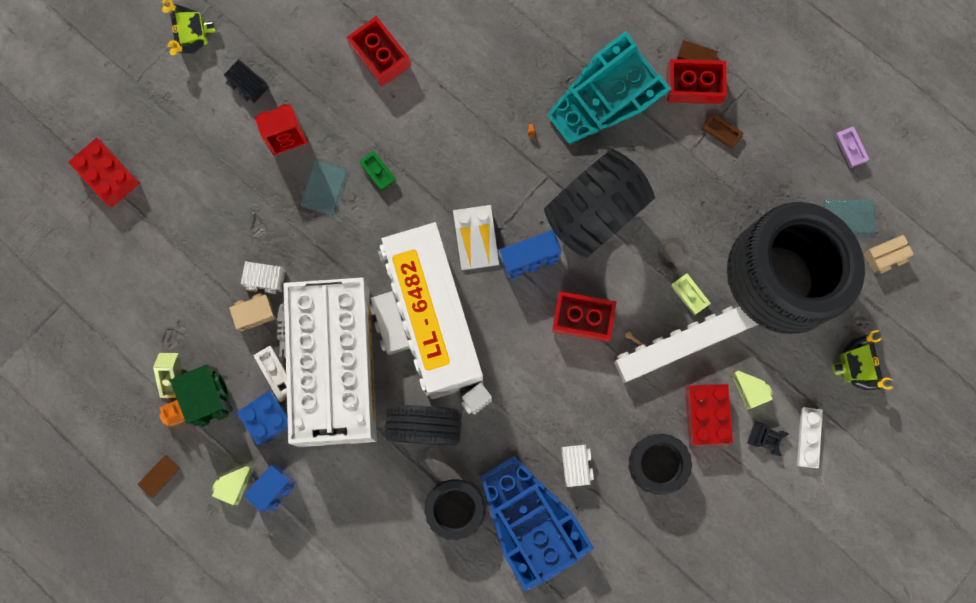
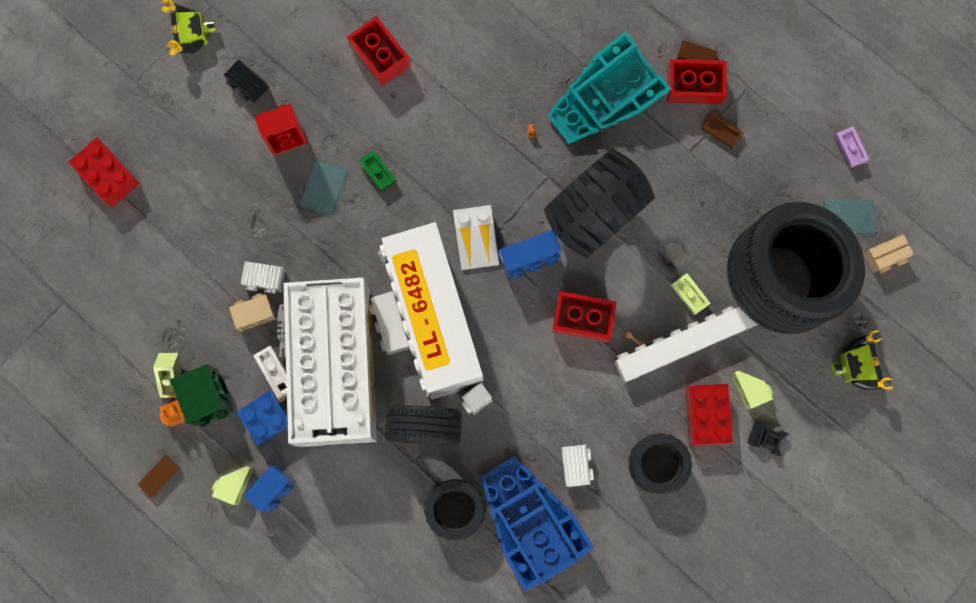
(809, 437): white plate -> none

